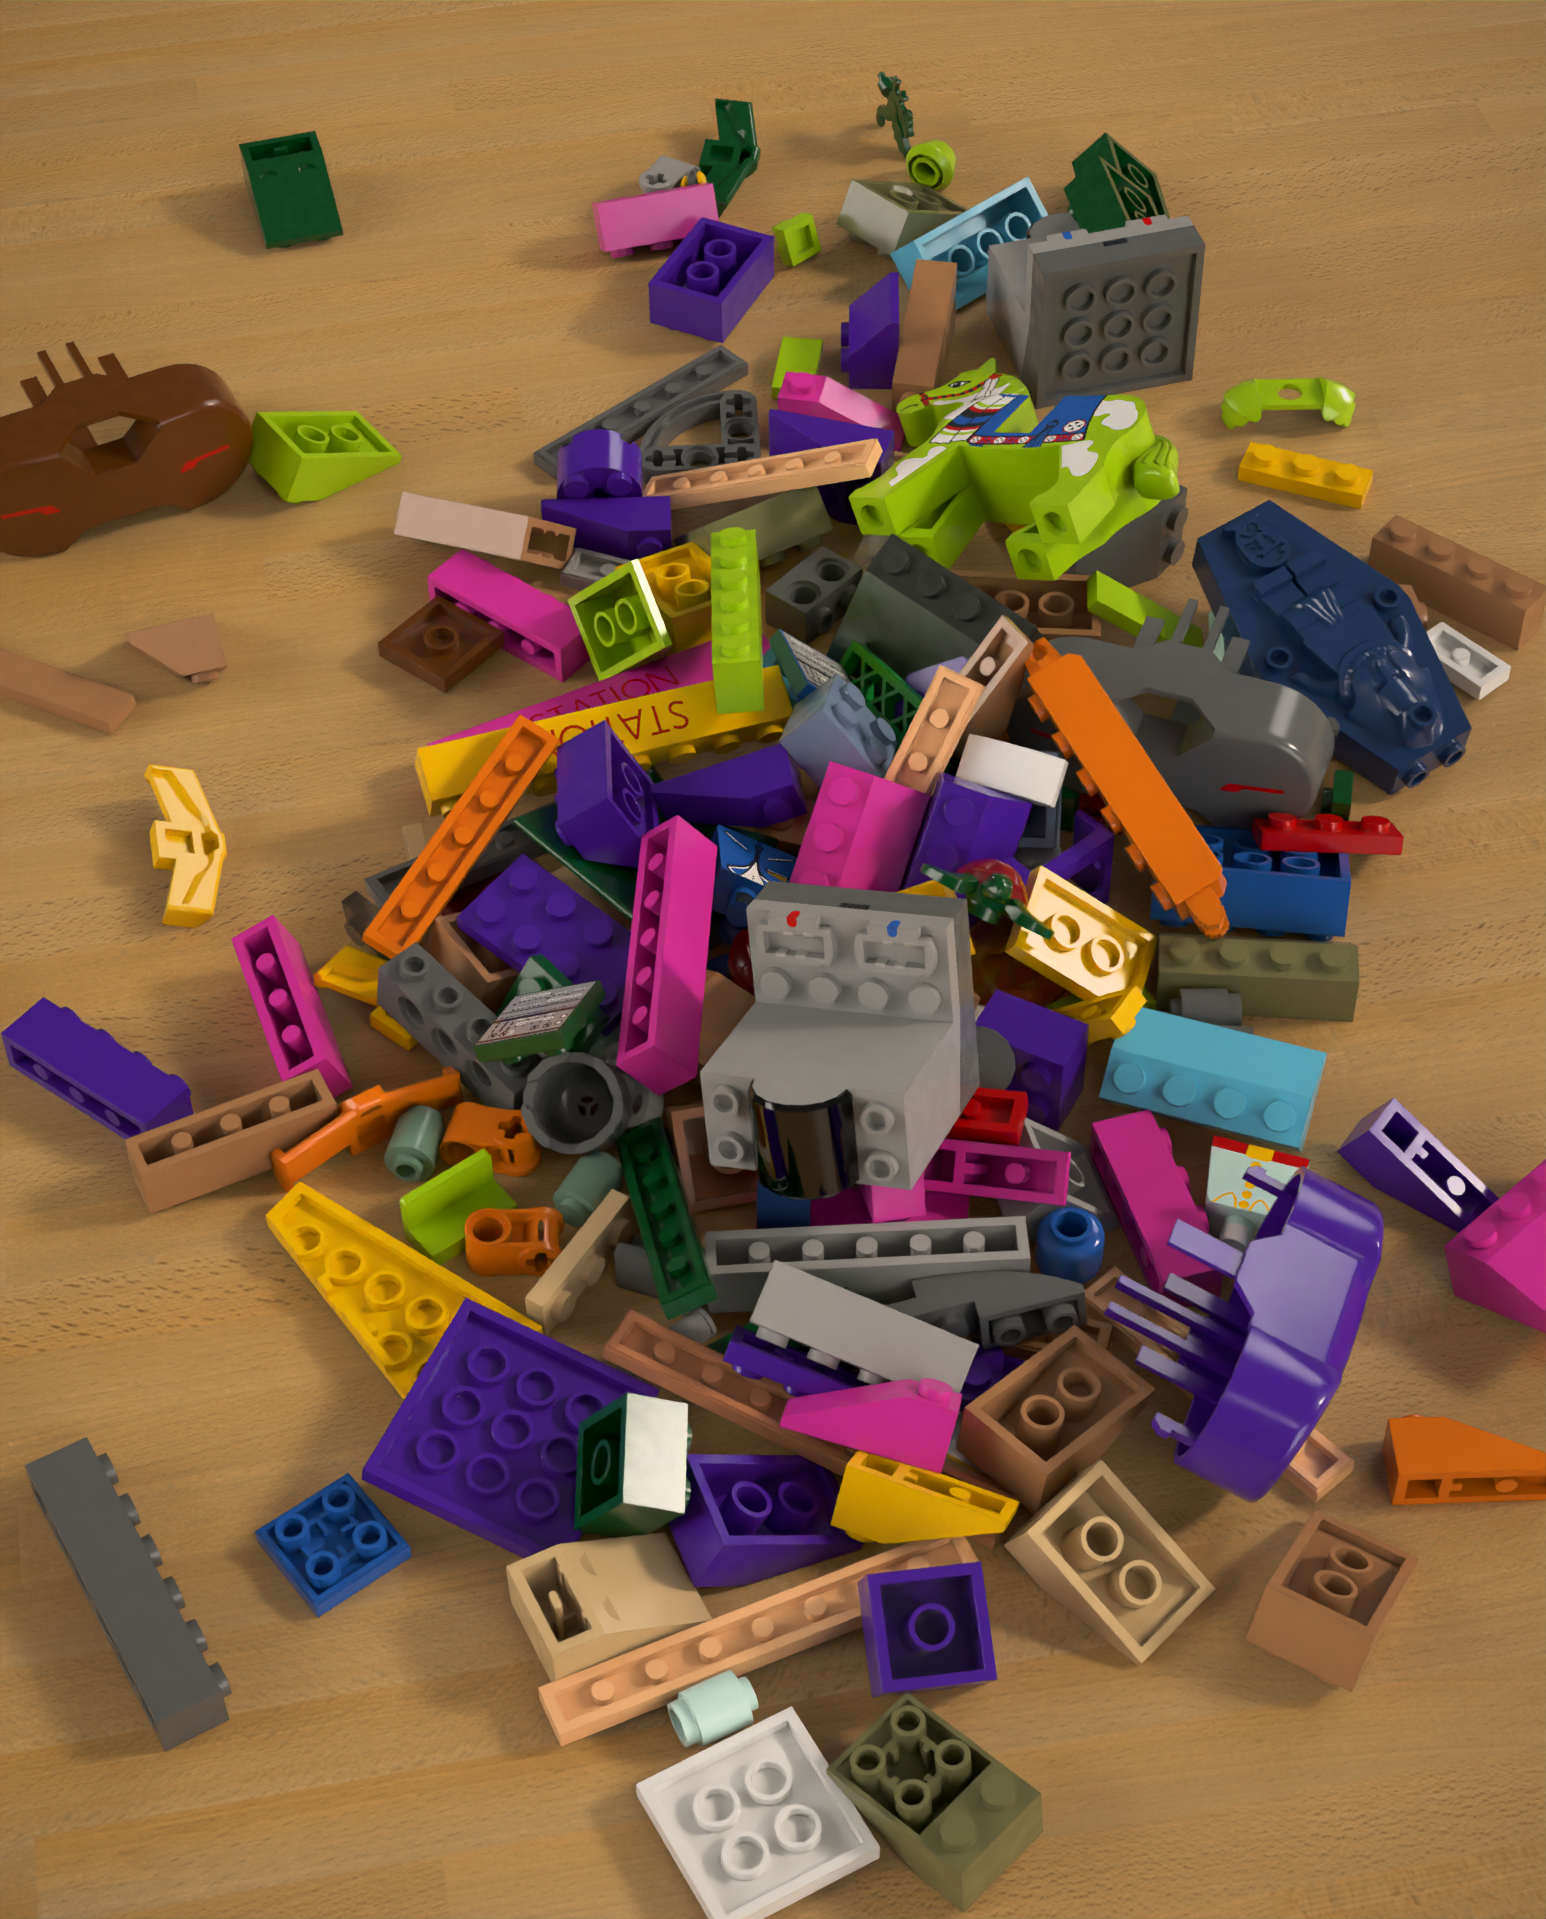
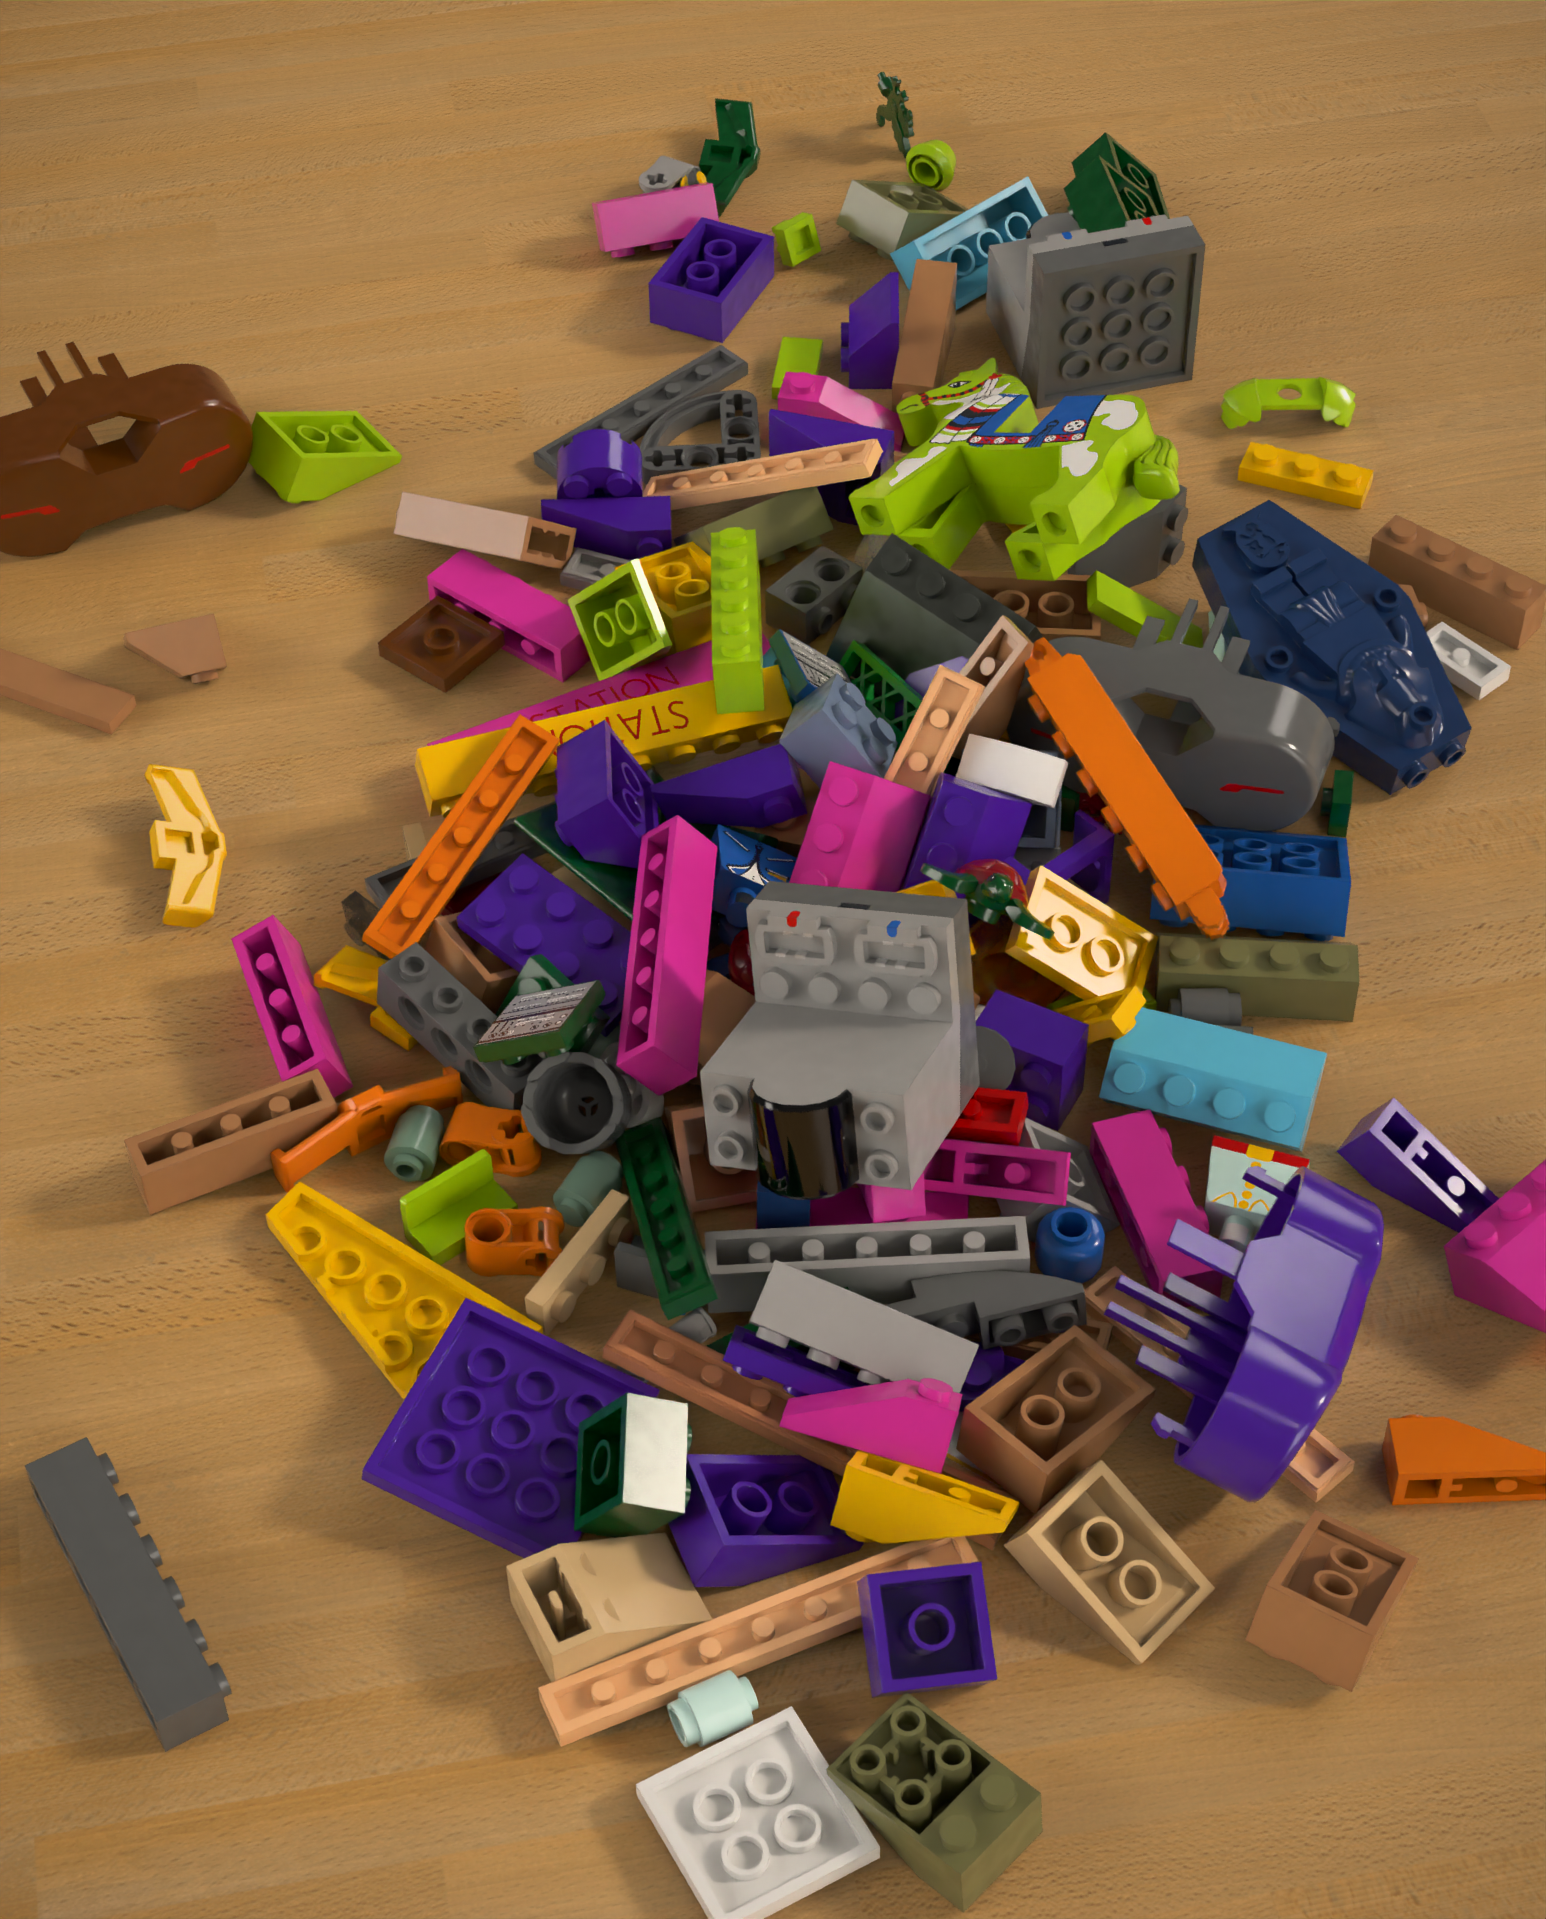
(94, 1071): dark purple brick -> none
(290, 190): dark green slope -> none
(333, 1544): blue tile -> none
(1327, 834): red plate -> none

